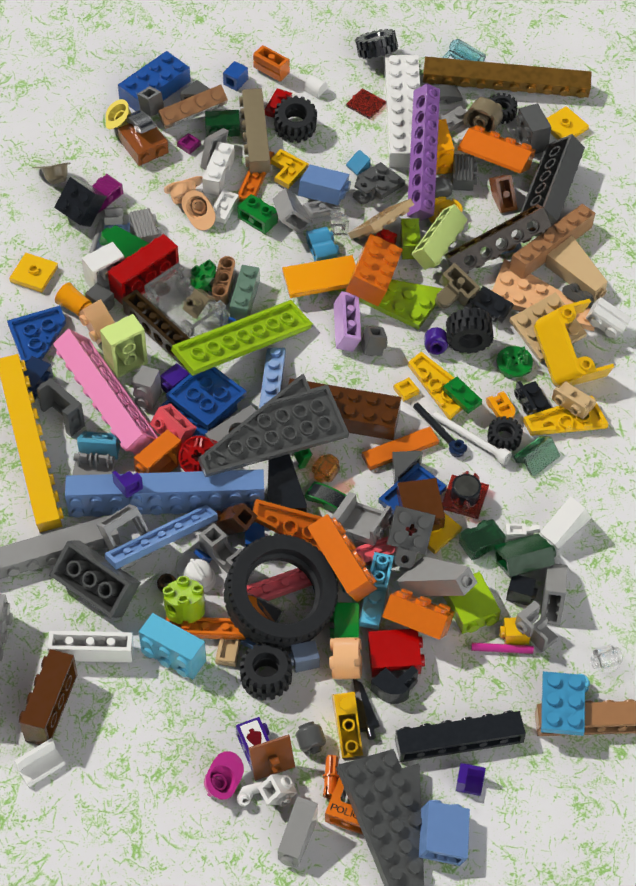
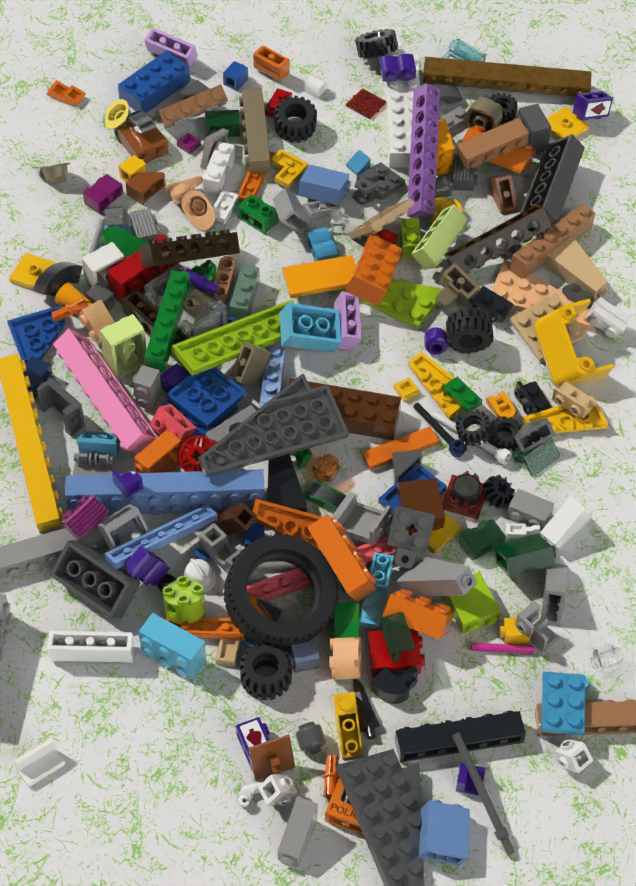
(48, 697): reddish brown brick -> none
(56, 276): none -> black brick
(68, 95): none -> orange slope
(69, 309): none -> orange axle
(80, 201): black brick -> none
(84, 516): none -> magenta brick
(131, 167): none -> yellow brick
(144, 186): none -> dark orange slope
(146, 566): none -> dark purple brick
(150, 101): dark grey brick -> none
(159, 42): none -> lavender brick
(167, 320): none -> green brick
(189, 249): none -> dark brown brick
(202, 283): none -> dark purple pin
(224, 775): dark pink piece -> none
(250, 364): none -> dark tan brick
(275, 565): none -> light grey bar
(310, 327): none -> medium azure brick
(374, 341): dark grey brick -> none
(396, 635): none -> clear green panel
(397, 67): none -> dark purple brick
(477, 435): none -> black tyre
(492, 143): none -> medium nougat brick
(497, 491): none -> black gear
(501, 832): none -> dark grey bar
(514, 355): green plate -> none
(521, 590): black brick -> none
(530, 509): none -> light grey brick
(533, 434): none -> dark grey slope
(573, 755): none -> white brick
(592, 105): none -> dark purple brick

